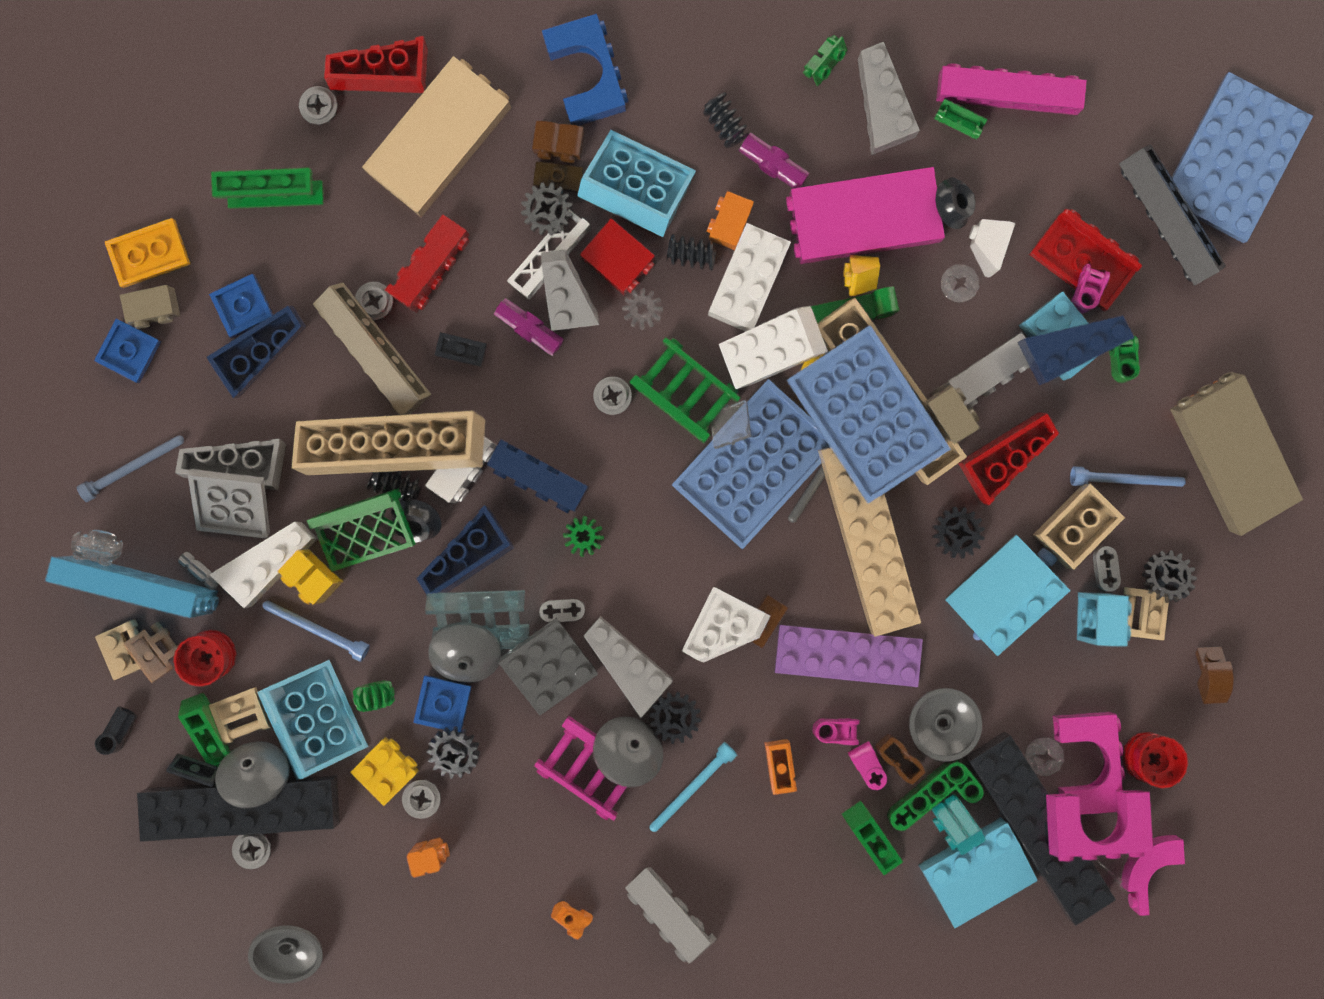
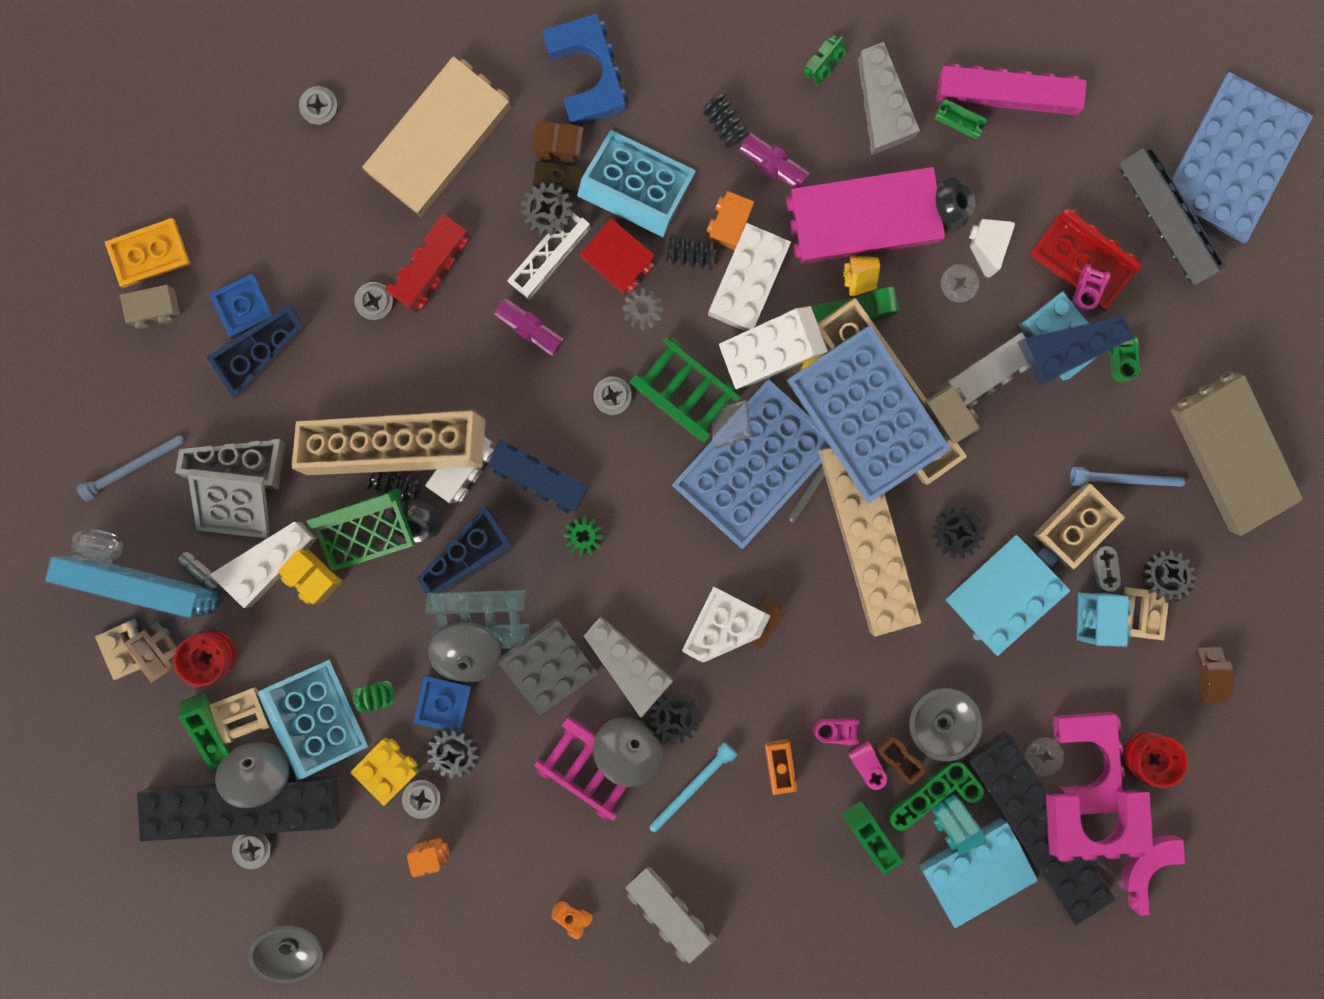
(117, 730): black piece -> none
(127, 351): blue plate -> none
(193, 770): black slope -> none
(267, 188): green fence -> none
(356, 649): medium blue piece -> none
(371, 349): dark tan brick -> none
(380, 68): red wedge -> none
(460, 349): black plate -> none
(561, 604): light grey beam -> none
(565, 294): light grey wedge -> none
(848, 655): medium lavender plate -> none
(1005, 457): red wedge -> none

